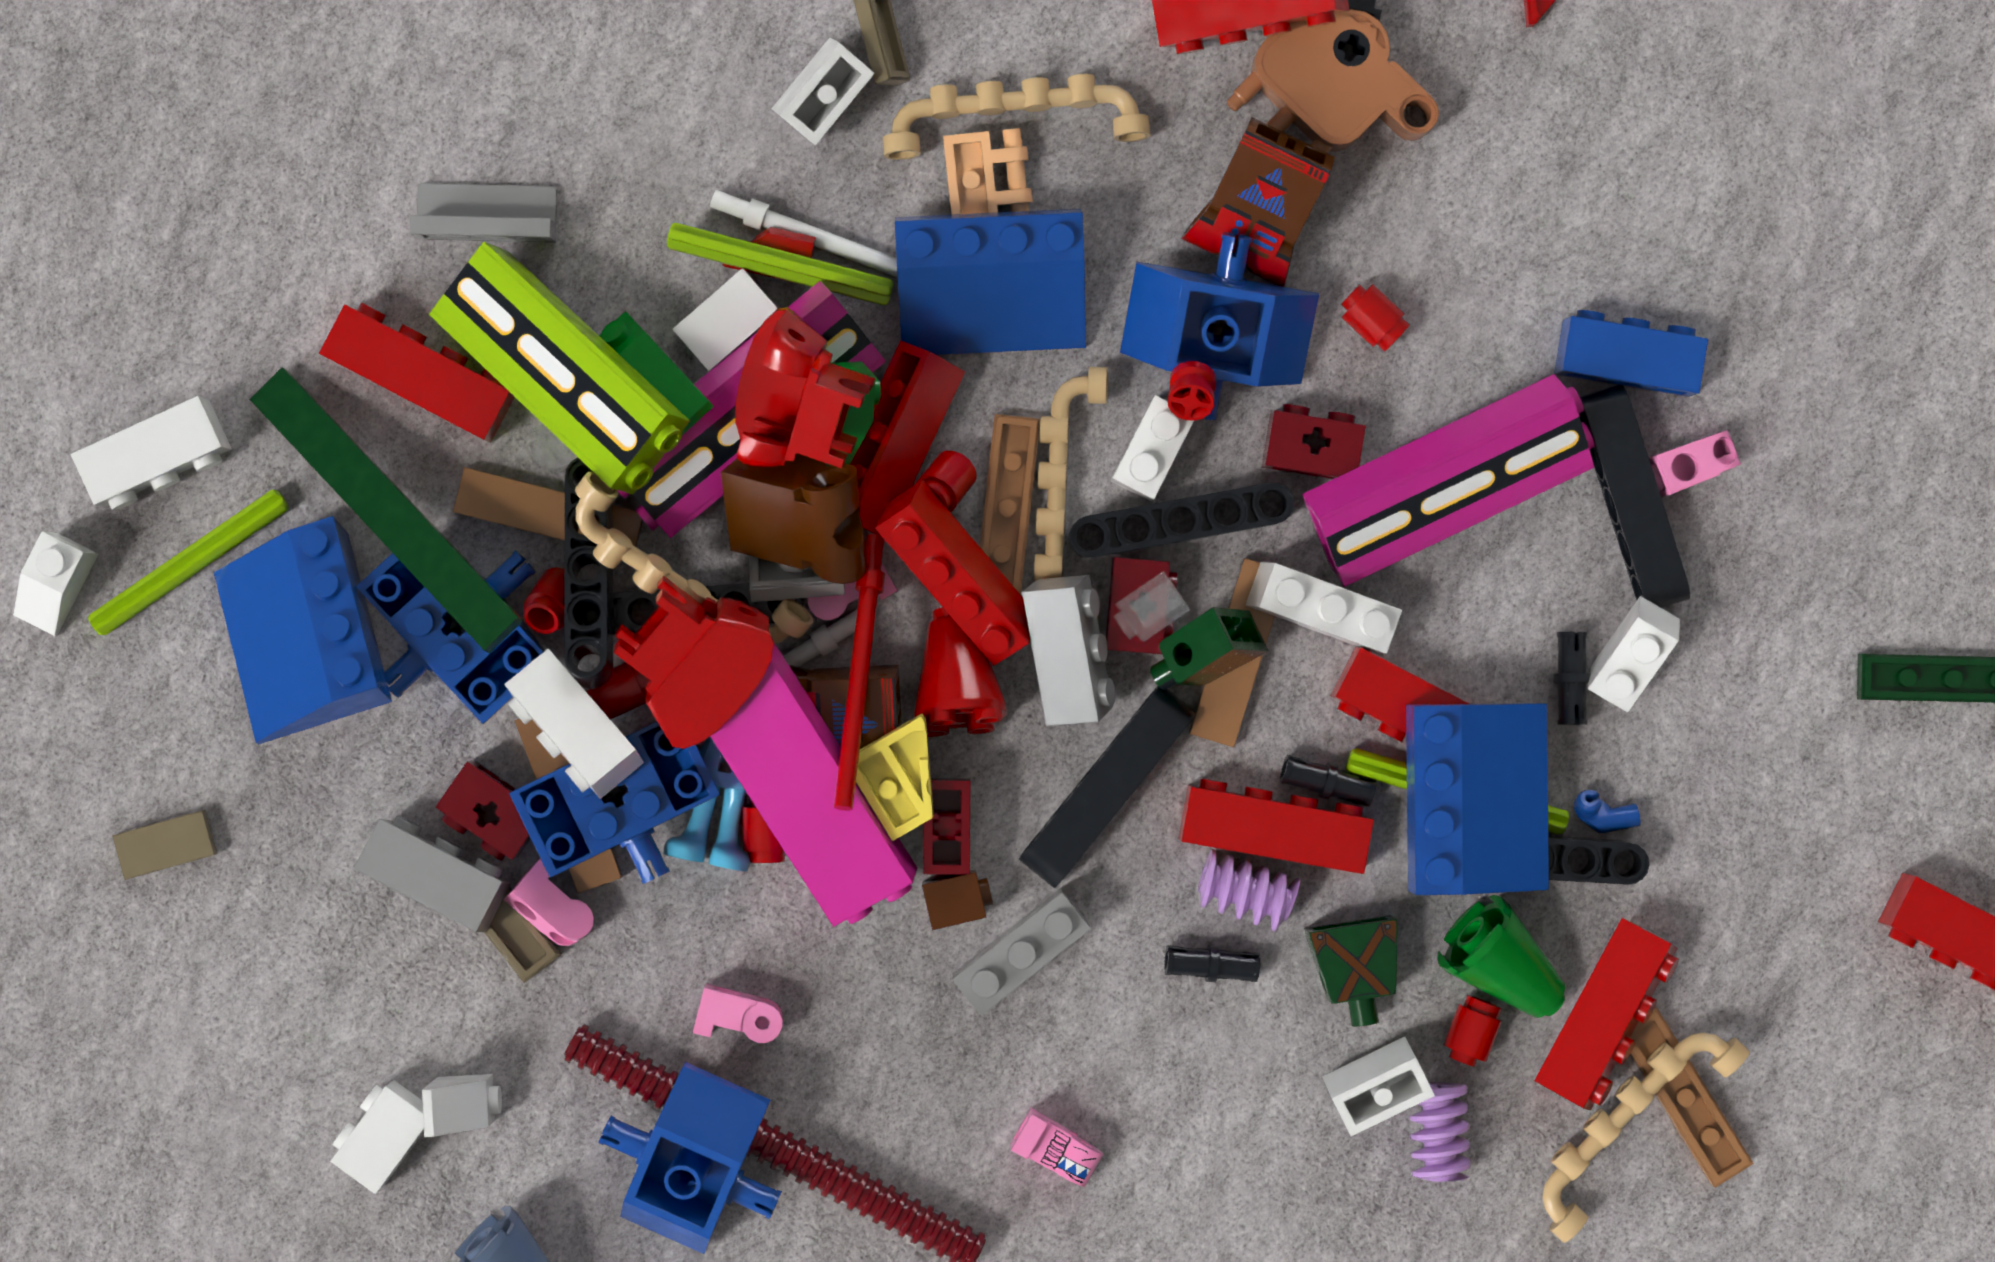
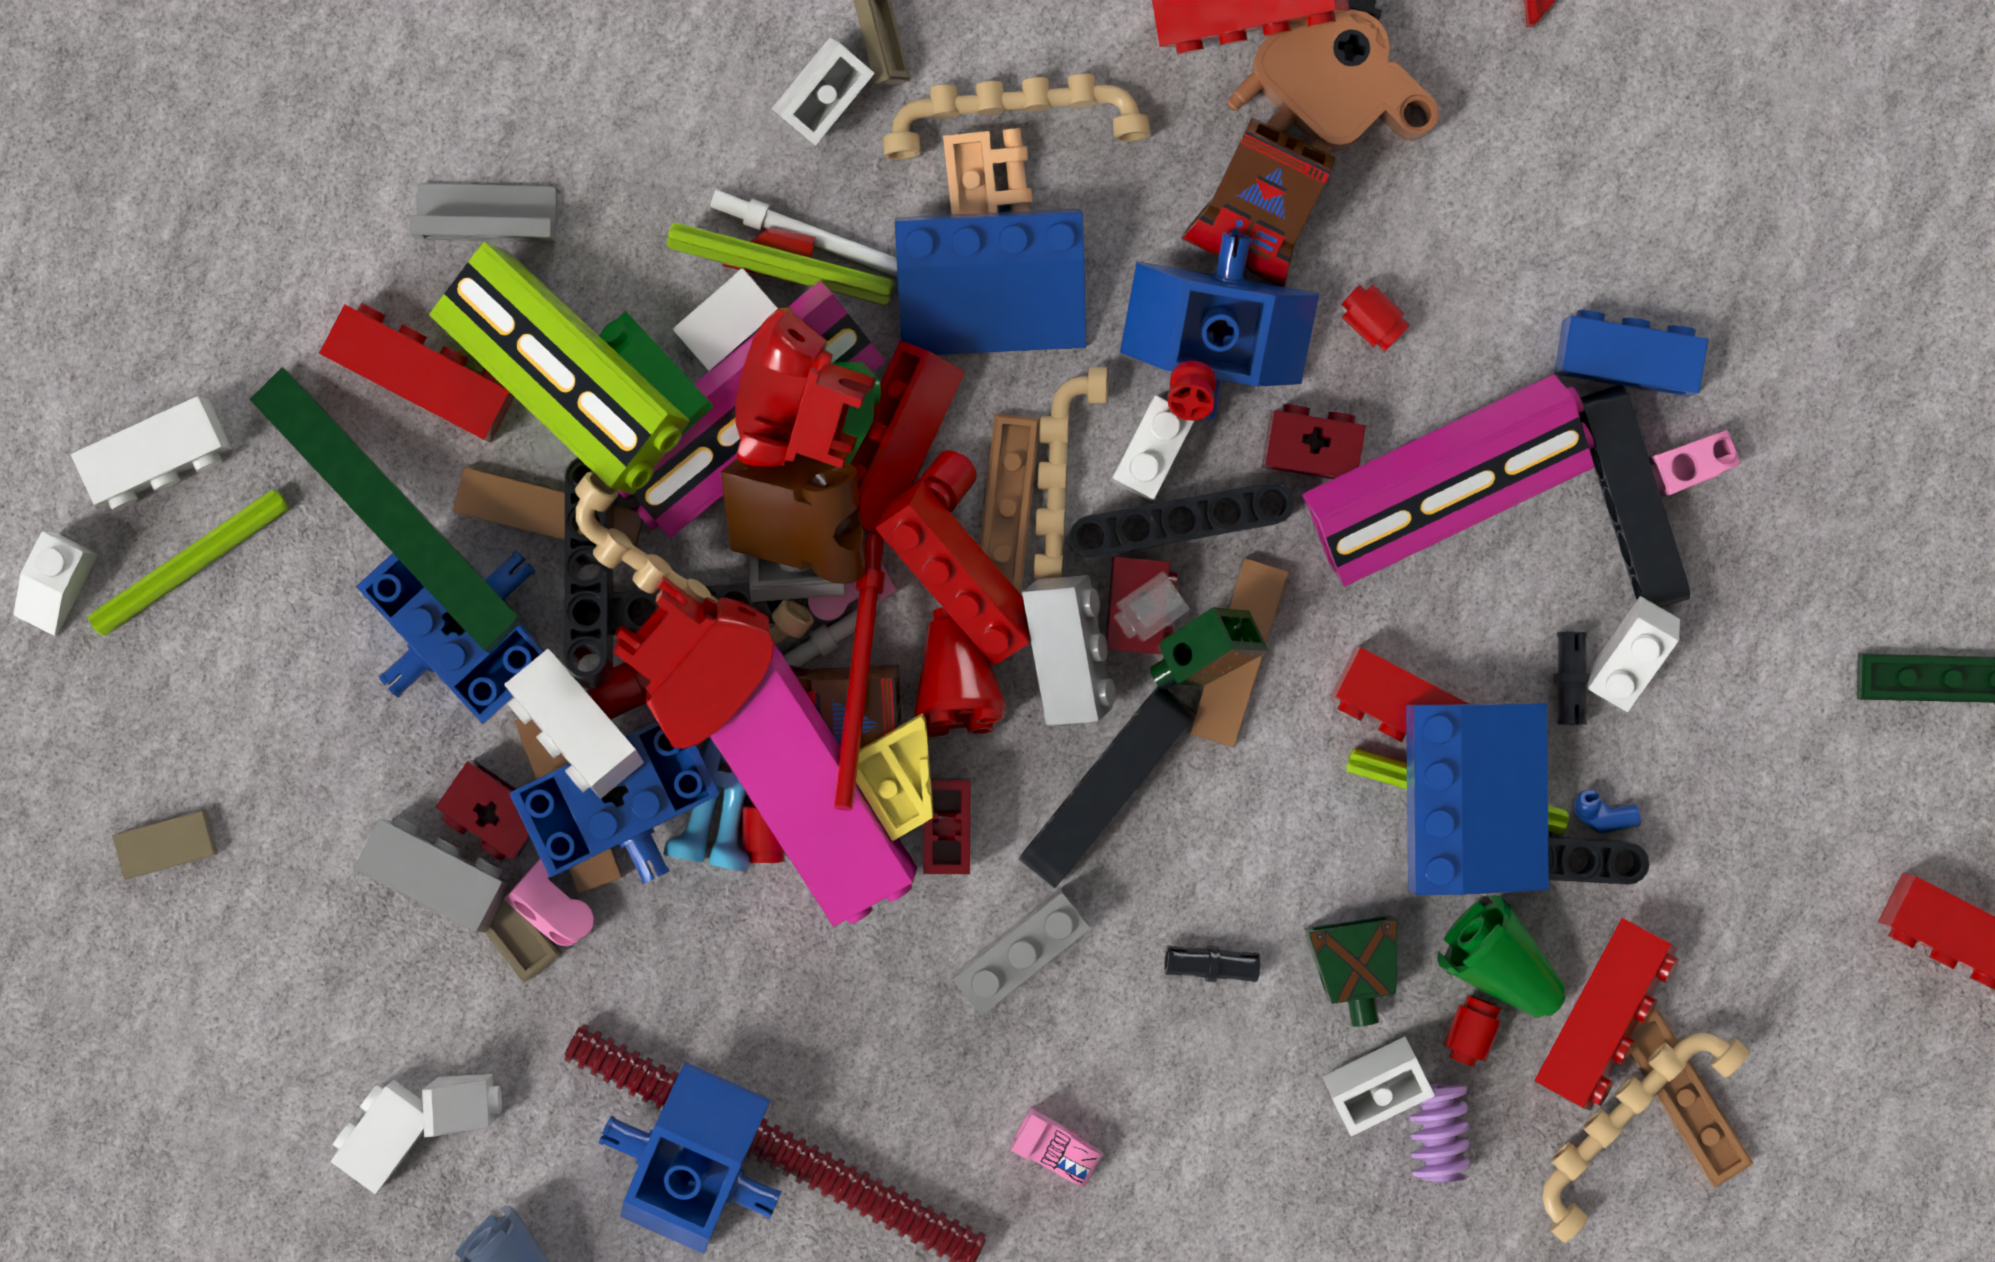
(301, 631): blue slope -> none
(546, 602): red brick -> none
(754, 1015): bright pink leg -> none
(956, 899): reddish brown brick -> none
(1247, 890): lavender piece -> none
(1276, 828): red brick -> none
(1323, 607): white brick -> none
(1328, 780): black pin -> none

